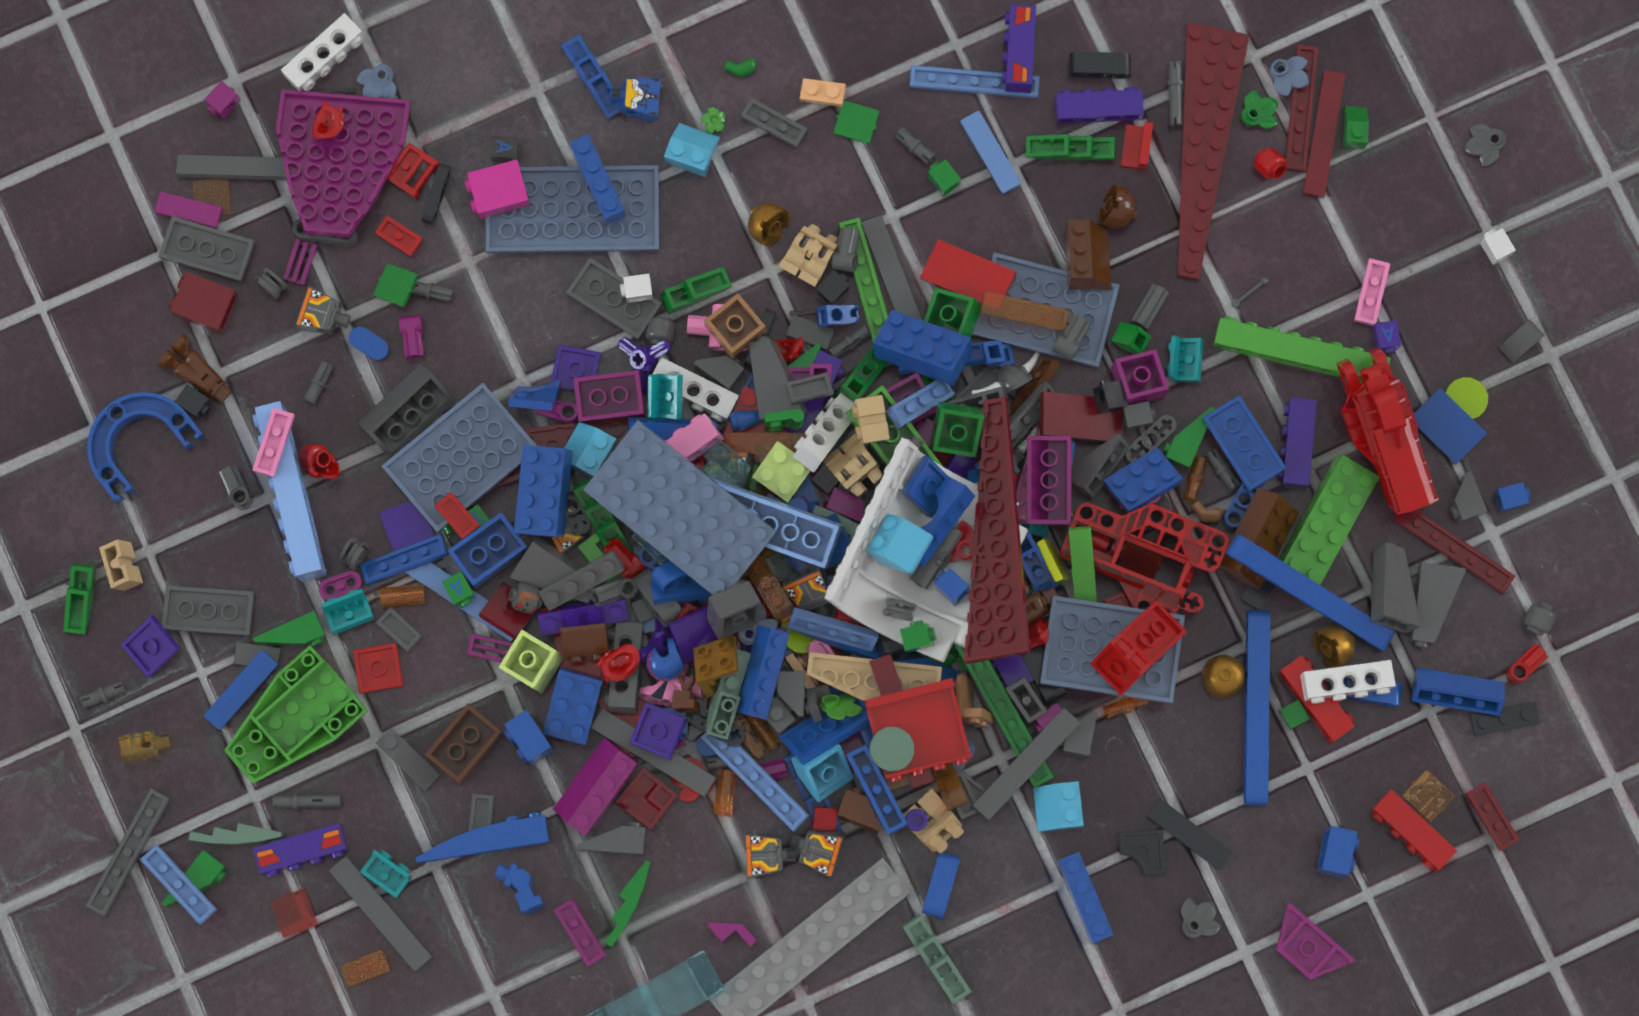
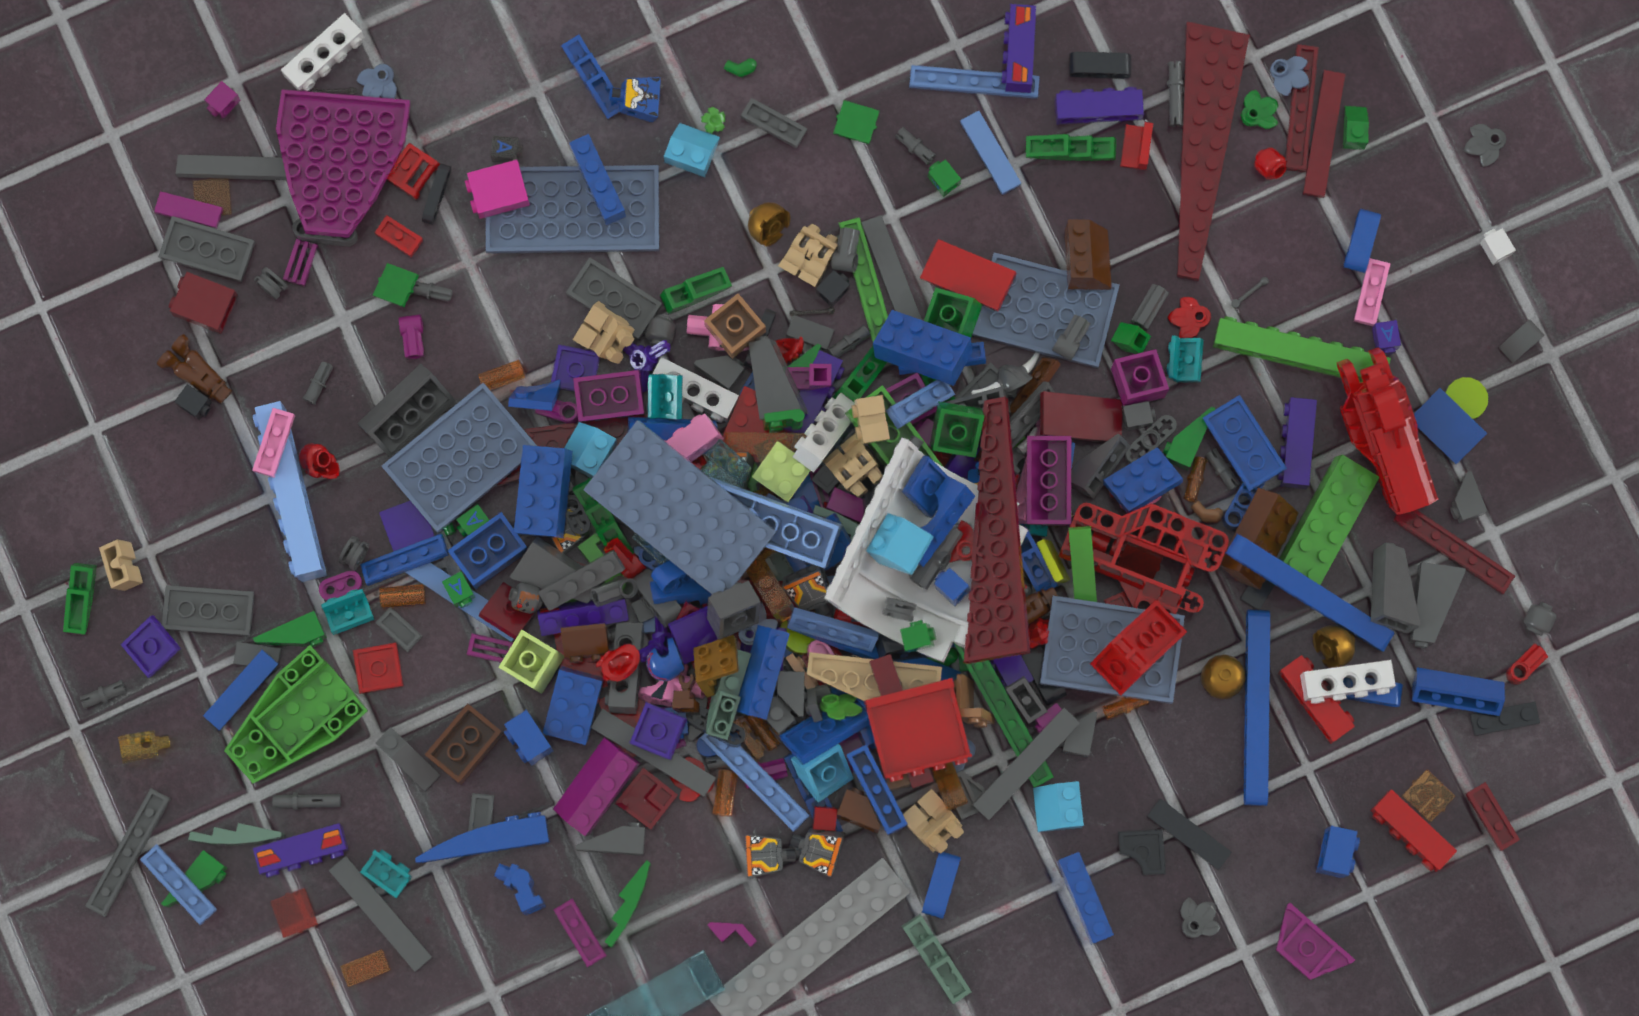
(106, 428): blue piece -> none
(235, 486): dark grey piece -> none
(321, 313): dark grey torso -> none
(328, 122): red hat -> none
(369, 343): blue tile -> none
(456, 515): red tile -> none
(502, 375): none -> clear orange axle
(614, 337): none -> tan hips
(636, 288): white brick -> none
(744, 419): blue cone -> none
(809, 388): dark grey tile -> none
(822, 92): light nougat plate -> none
(837, 315): blue leg -> none
(891, 749): sand green tile -> none
(916, 820): dark purple tile -> none
(997, 354): blue slope -> none
(1024, 311): clear orange tile -> none
(1109, 396): black brick -> none
(1119, 208): reddish brown cylinder -> none
(1186, 317): none -> red plate
(1294, 714): green tile -> none
(1362, 240): none -> blue beam
(1512, 497): blue brick -> none

